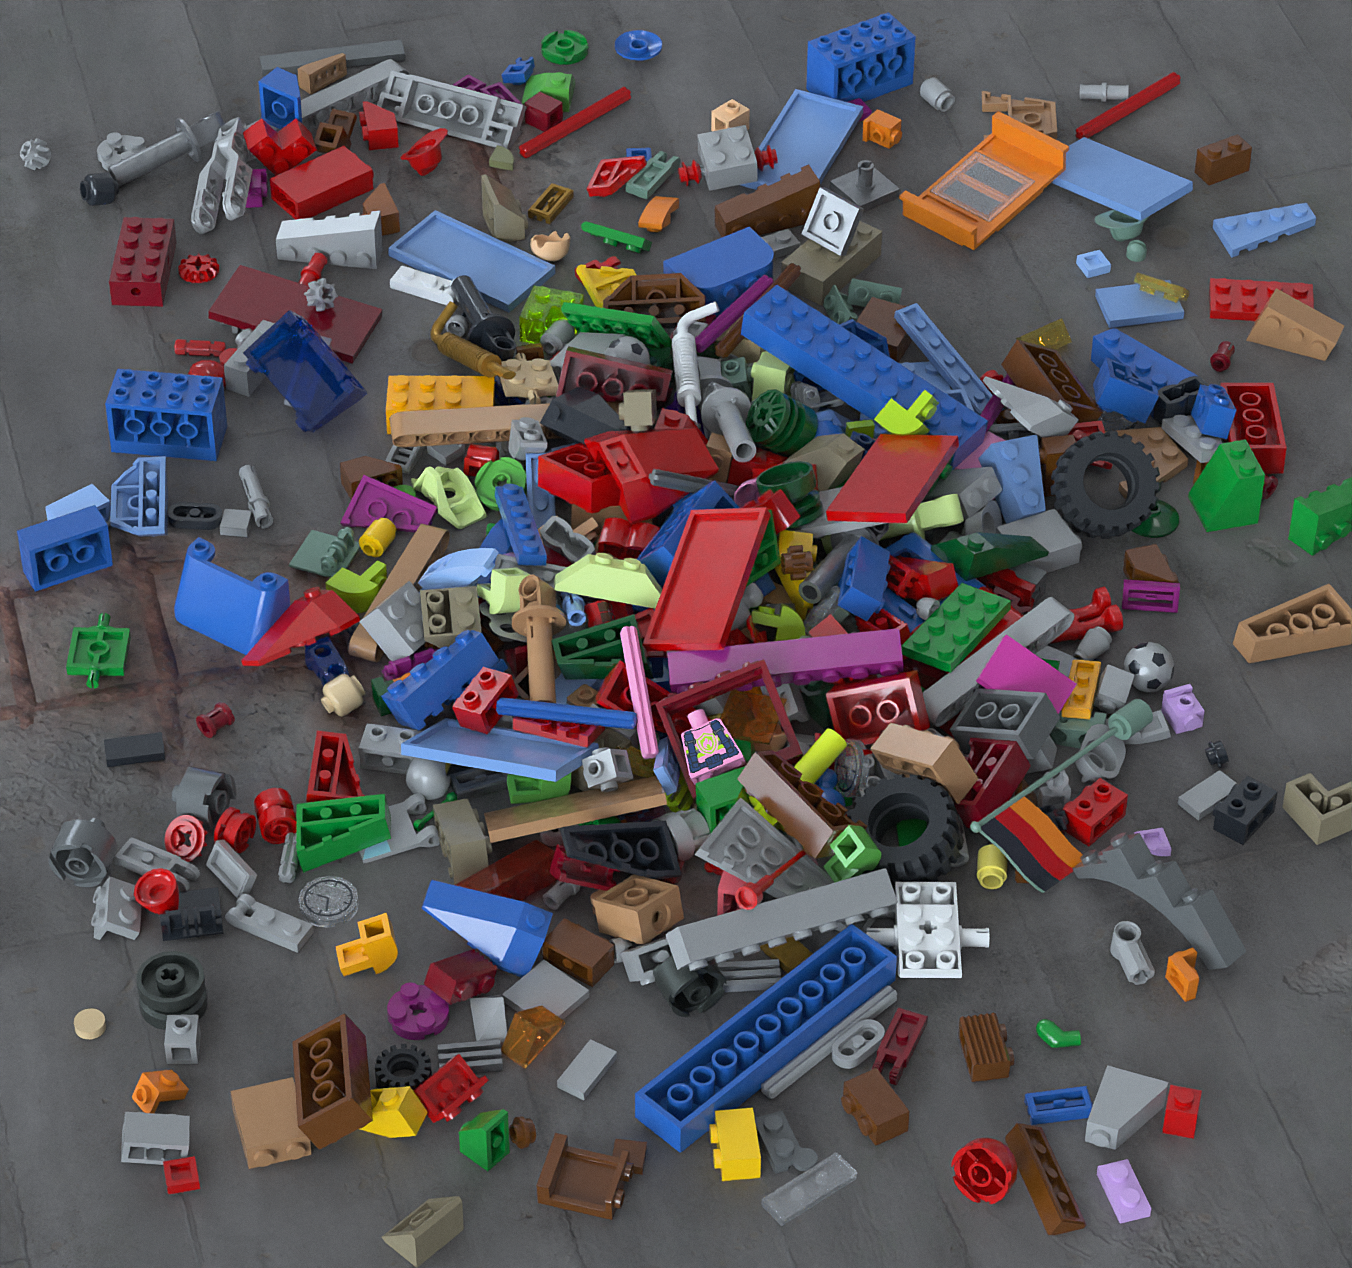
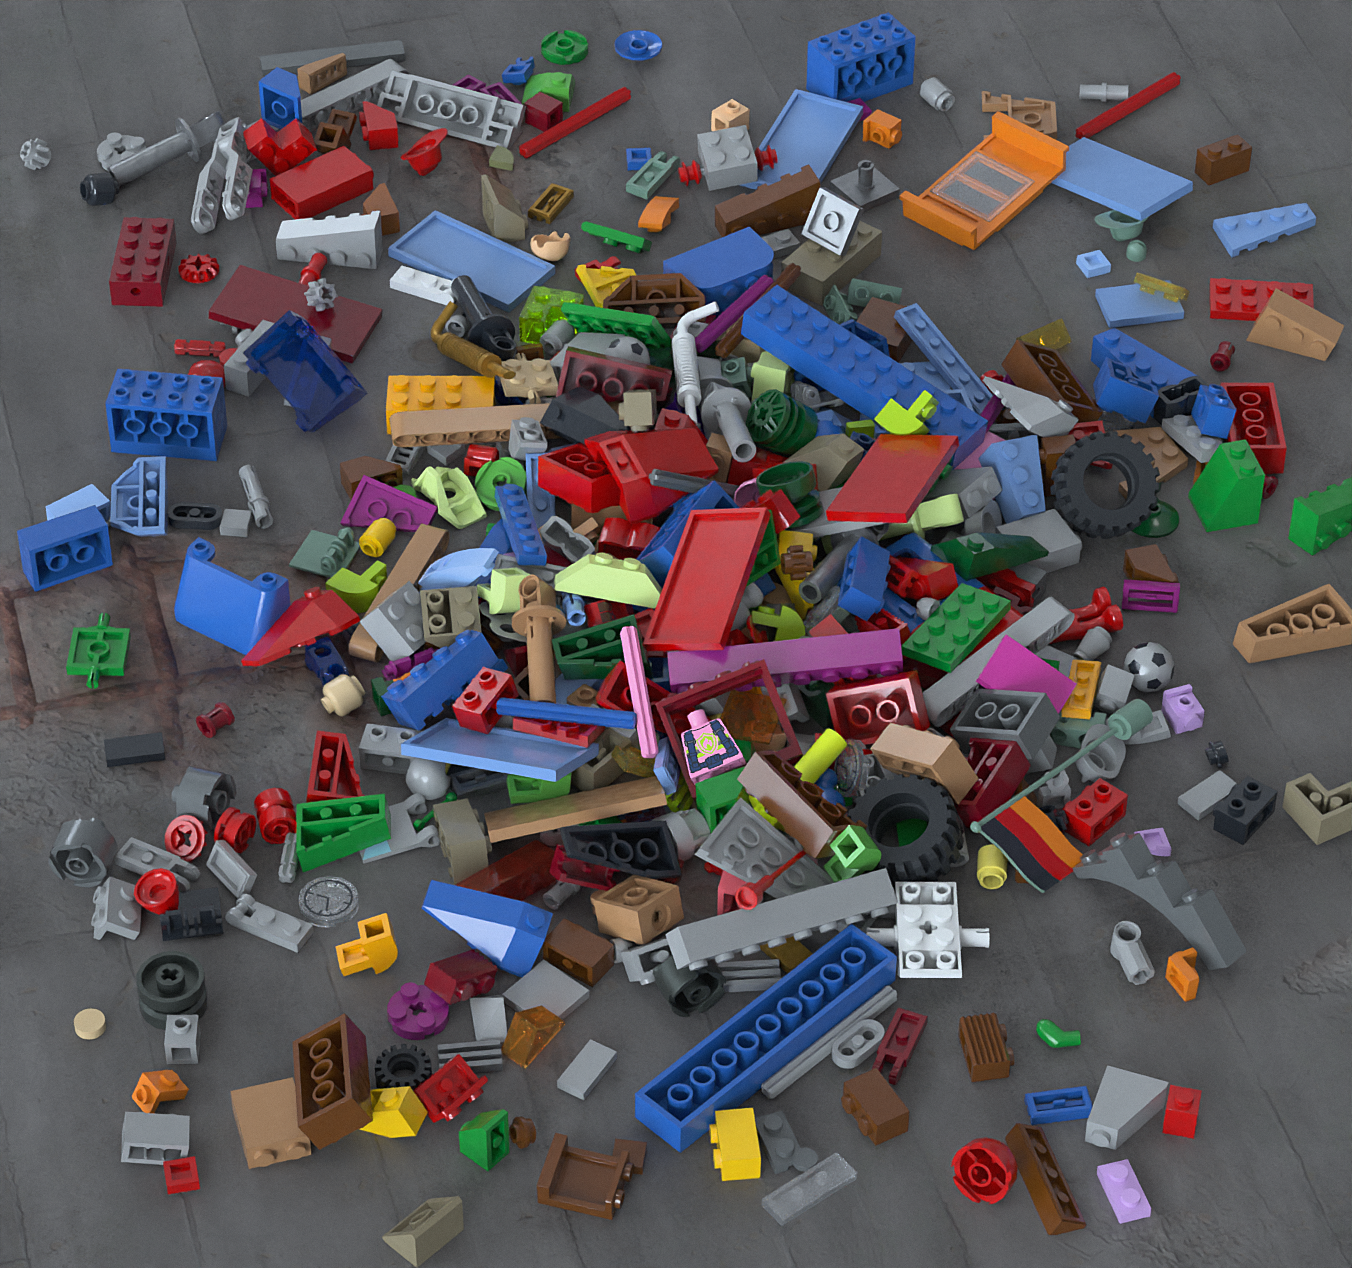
(607, 769): light grey brick -> none
(613, 174): red wing -> none

